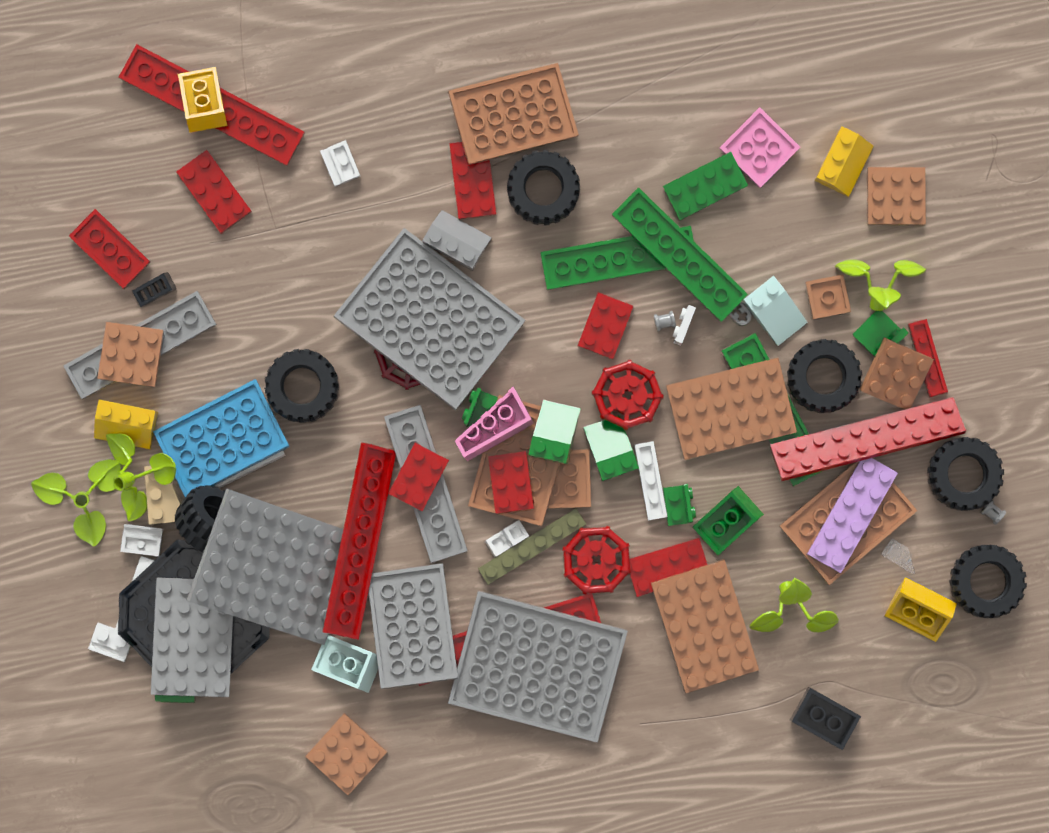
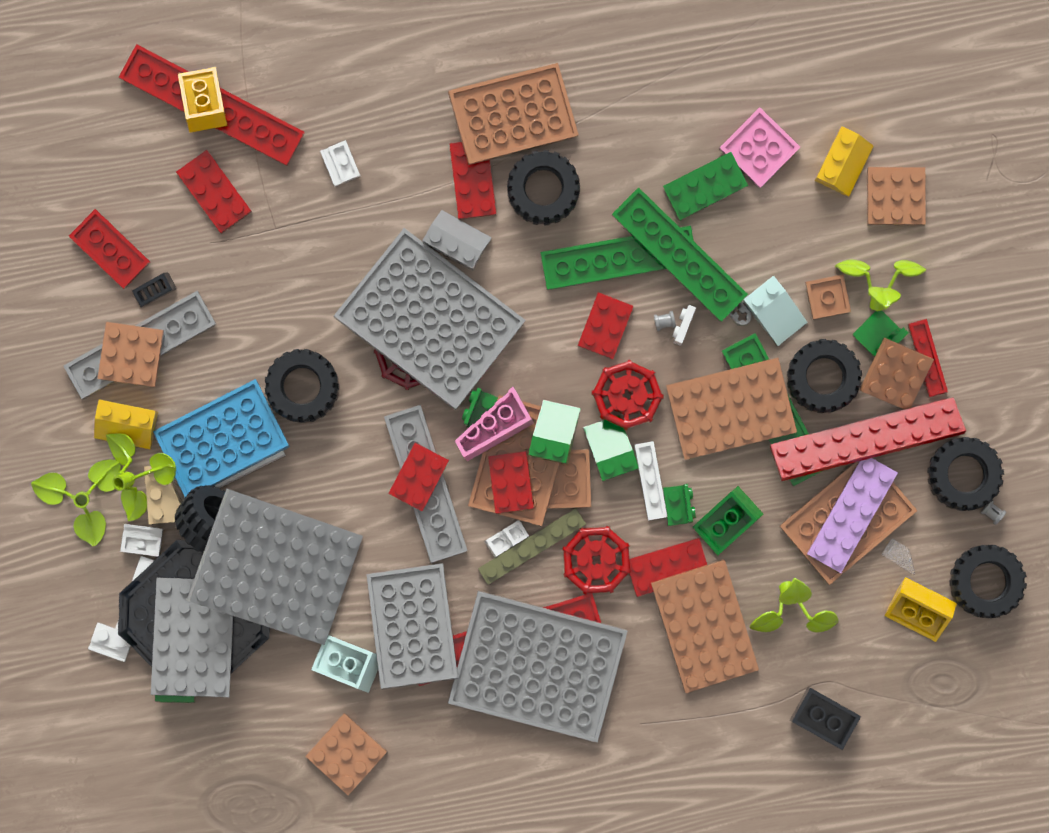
(359, 541): red plate -> none

